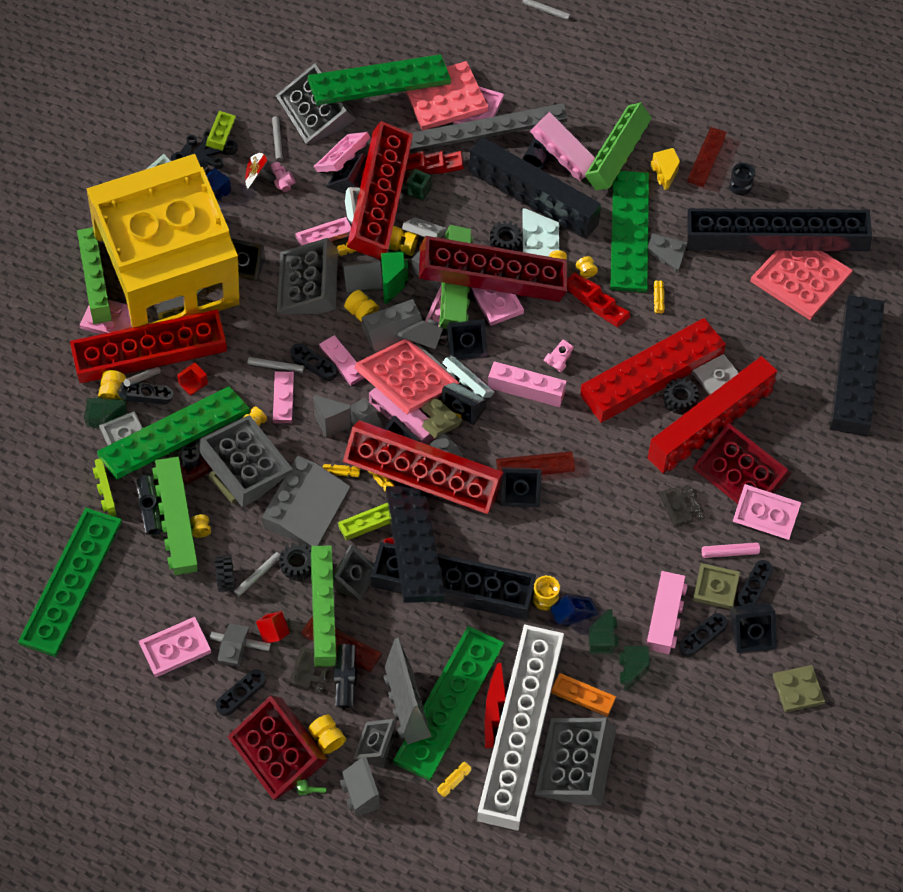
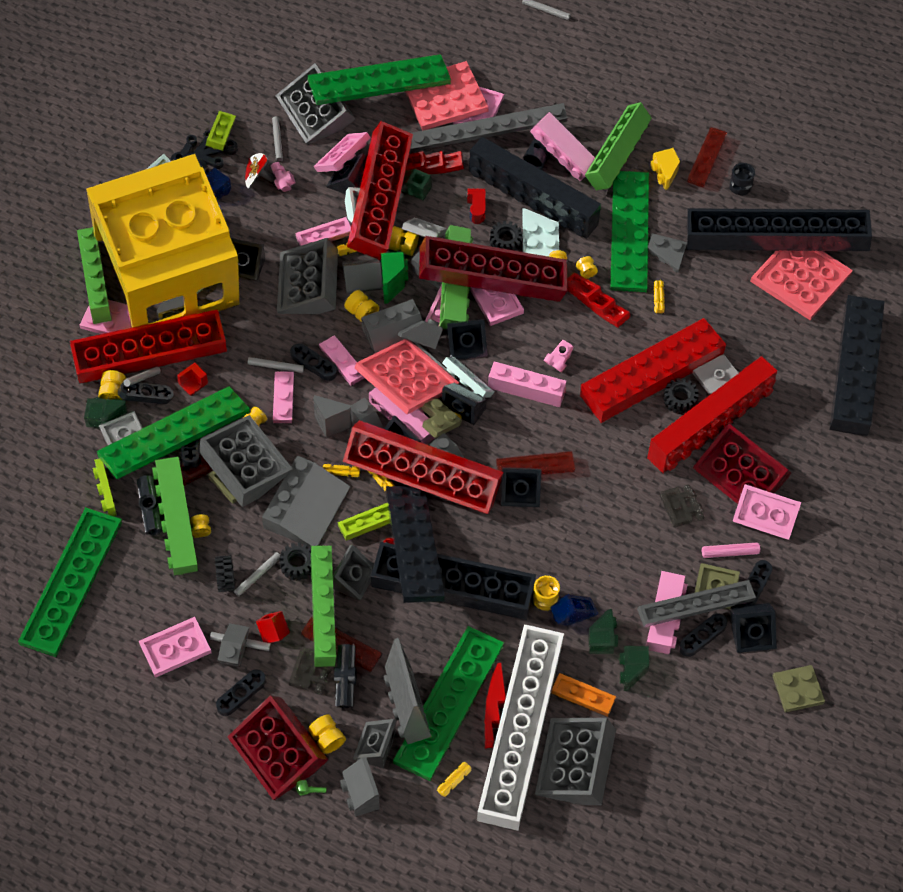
(477, 209): none -> red leg
(696, 603): none -> dark grey plate

